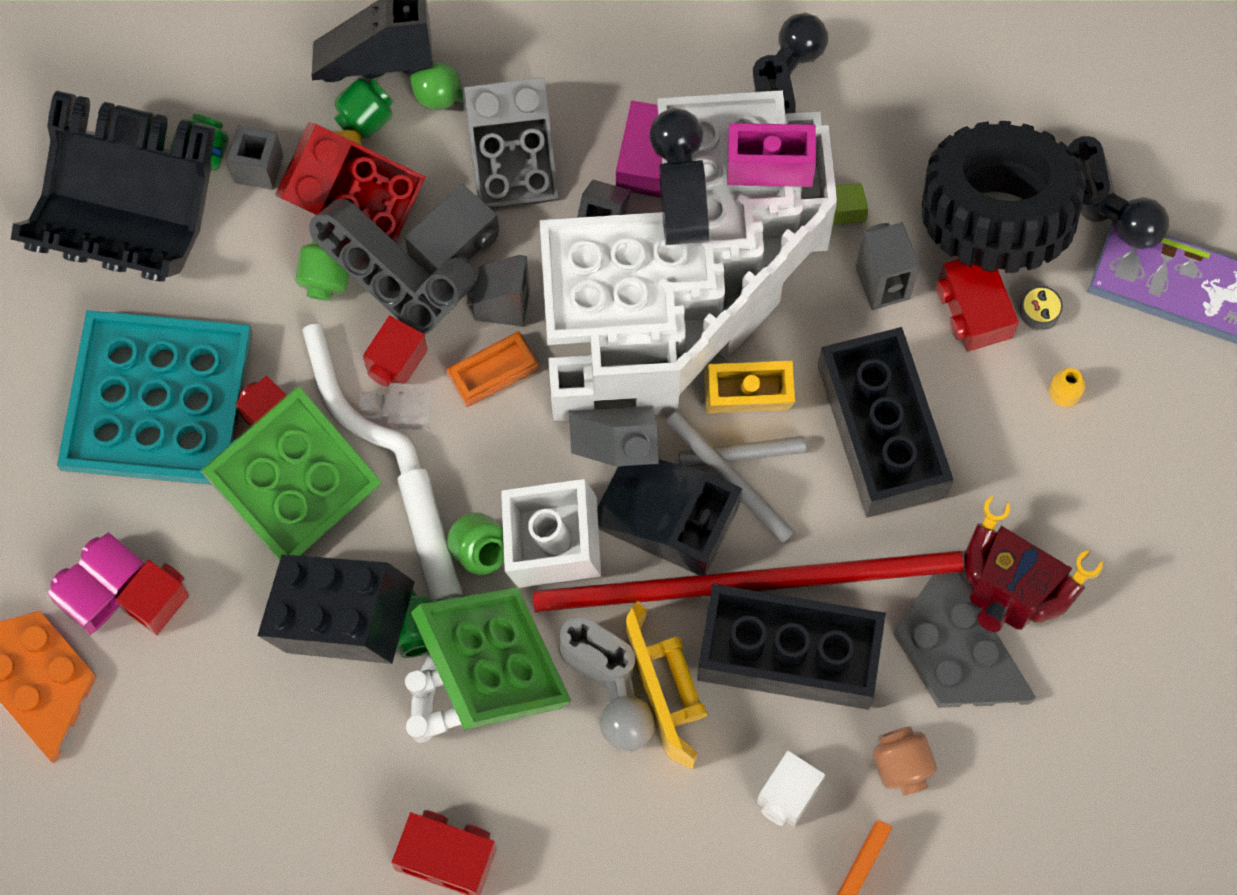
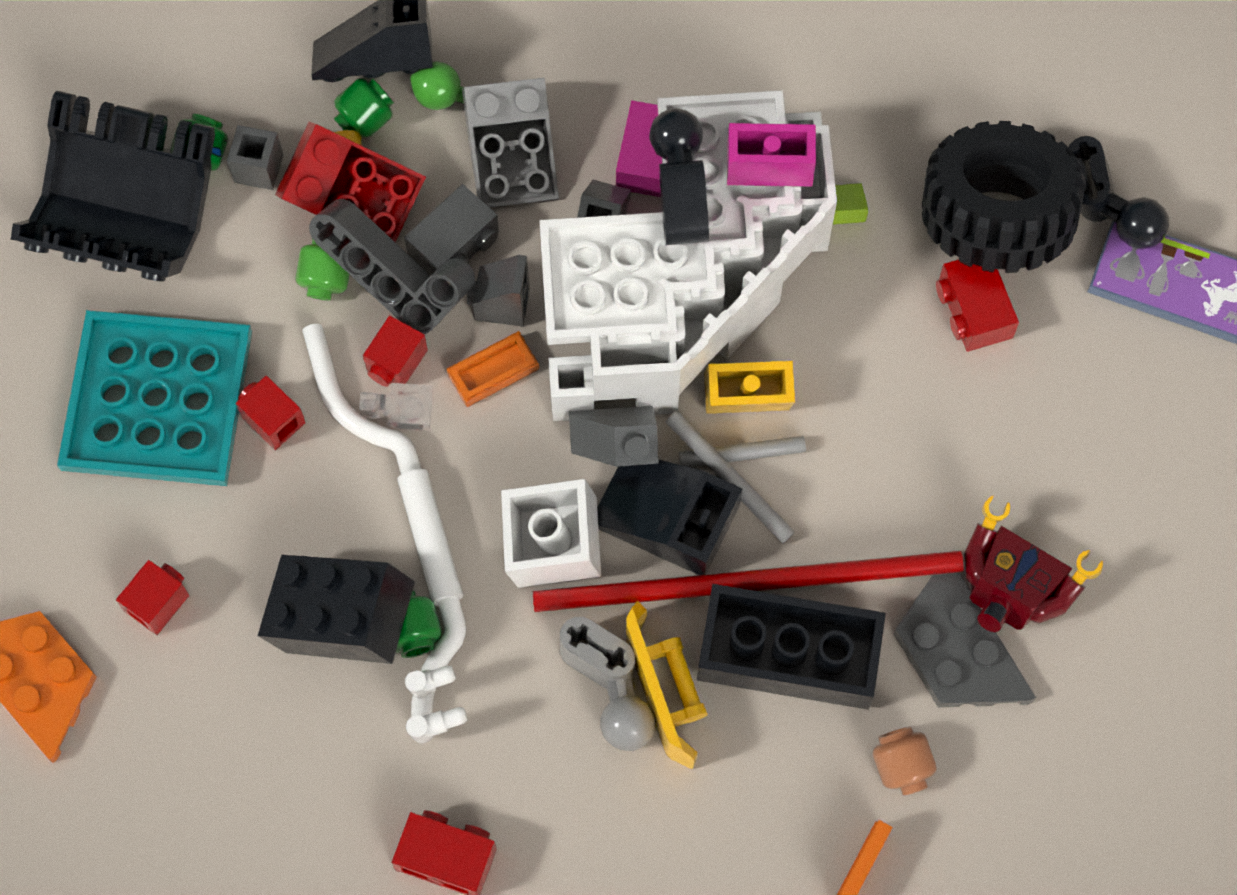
(91, 586): dark pink brick -> none
(291, 475): bright green plate -> none
(477, 543): bright green head -> none
(490, 657): bright green plate -> none
(789, 790): white brick -> none
(801, 41): black beam -> none
(884, 422): black brick -> none
(887, 265): dark grey brick -> none
(1041, 307): tile -> none
(1066, 393): yellow hose -> none

